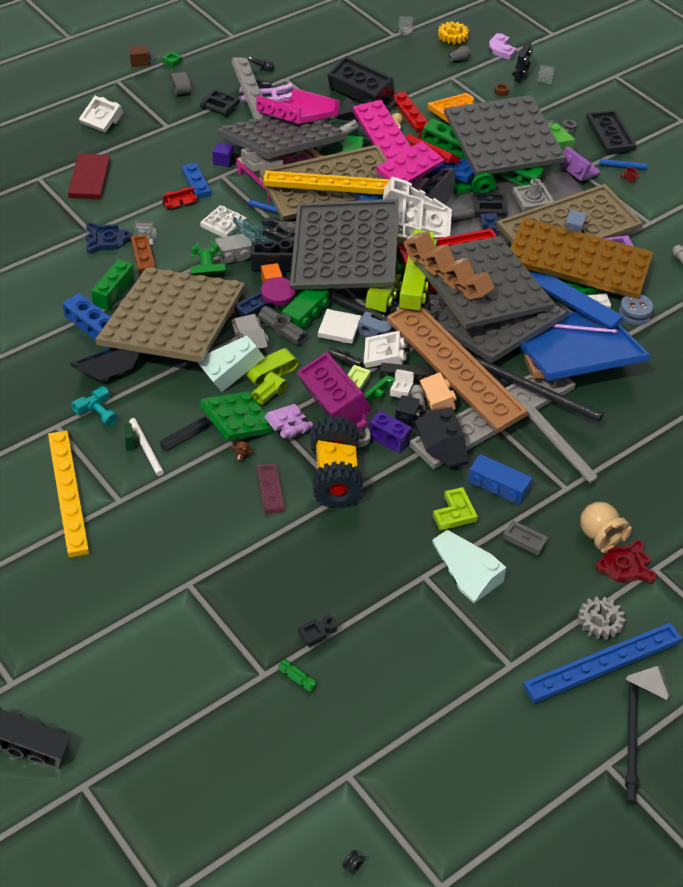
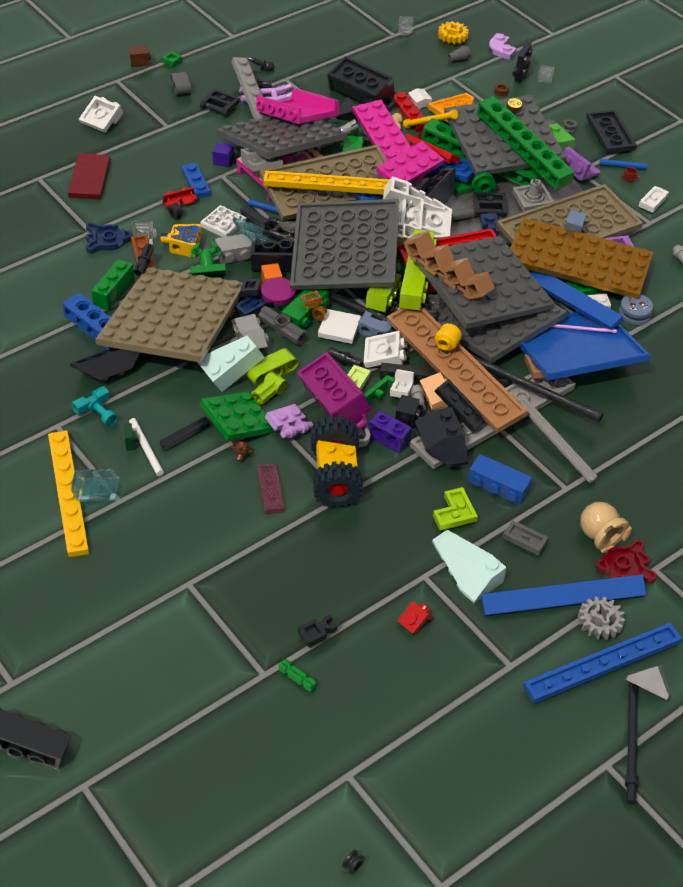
(94, 485): none -> clear light blue brick
(144, 259): none -> black axle
(175, 210): none -> black bush
(182, 238): none -> torso
(251, 287): none -> black bracket
(255, 217): none -> black axle
(311, 299): none -> clear orange plate
(316, 313): none -> pearl gold hinge
(415, 617): none -> red bracket
(420, 98): none -> white piece
(448, 337): none -> yellow head
(453, 114): none -> yellow bar
(461, 405): none -> black tile
(514, 105): none -> tile
(525, 143): none -> green brick
(562, 595): none -> blue tile
(653, 199): none -> white plate

